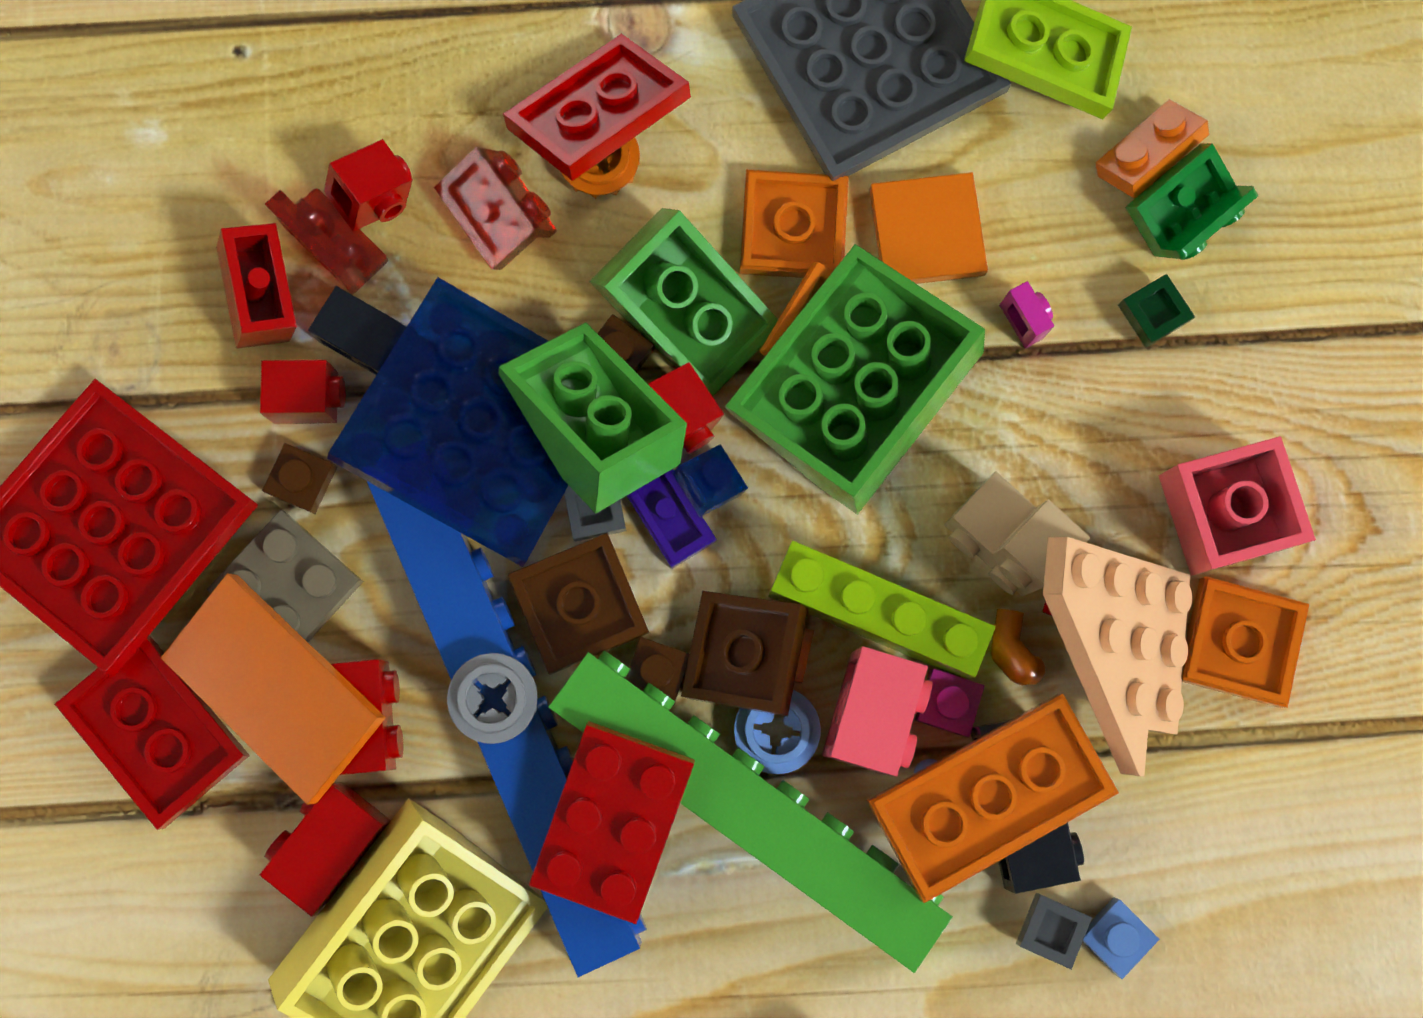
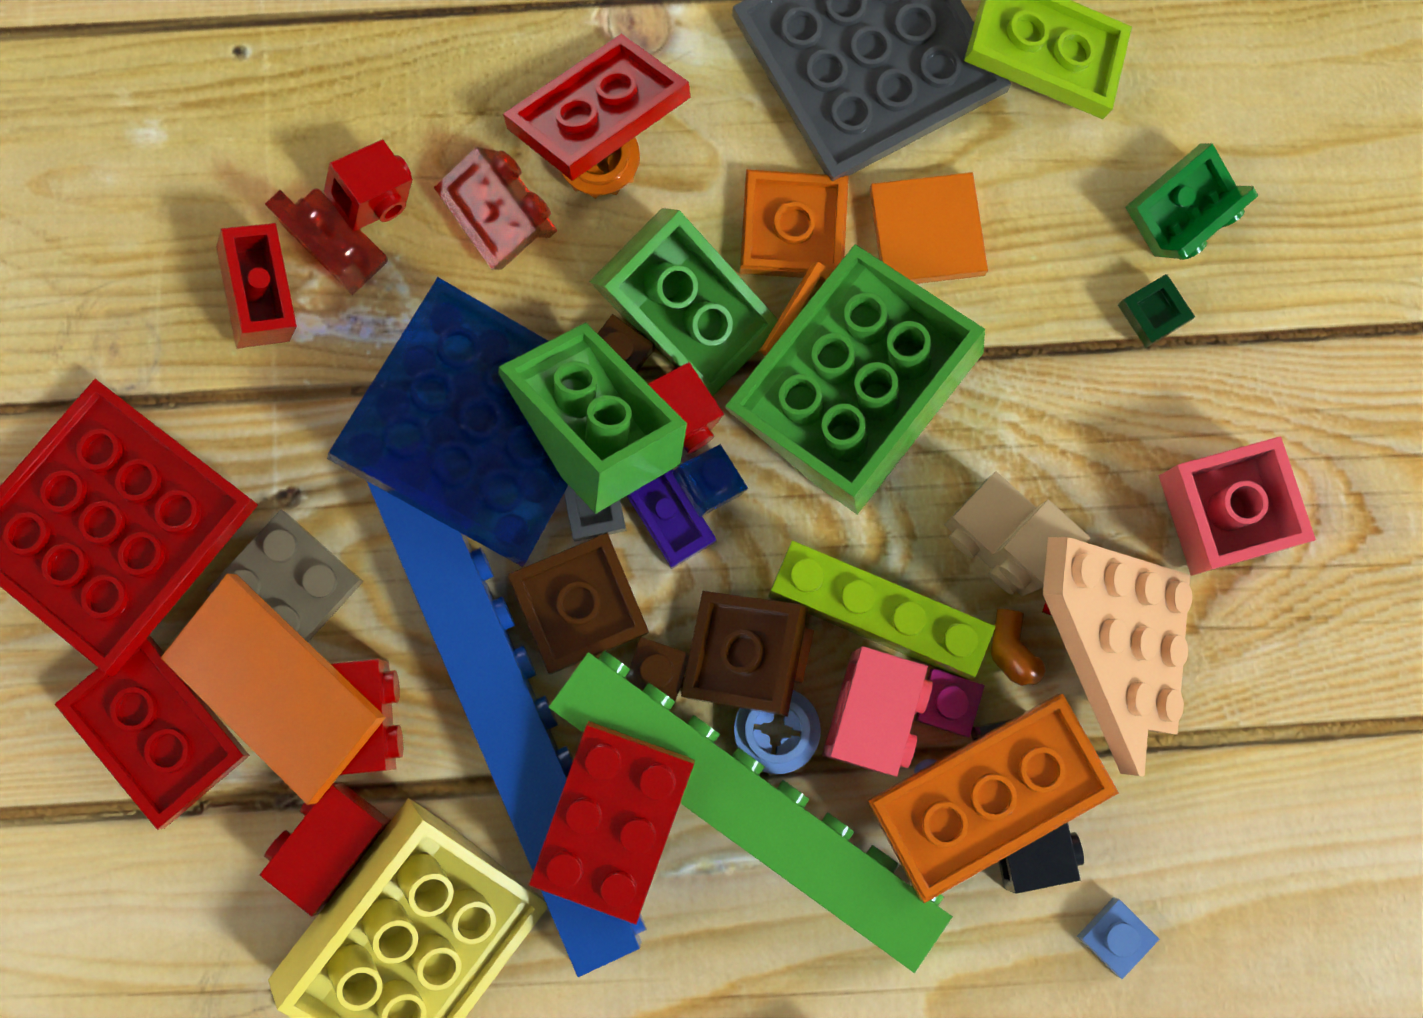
(299, 478): reddish brown plate -> none
(301, 391): red brick -> none
(356, 330): black piece -> none
(465, 698): light grey gear -> none
(1028, 314): dark pink plate -> none
(1053, 931): dark grey plate -> none
(1152, 148): orange plate -> none
(1244, 642): orange tile -> none

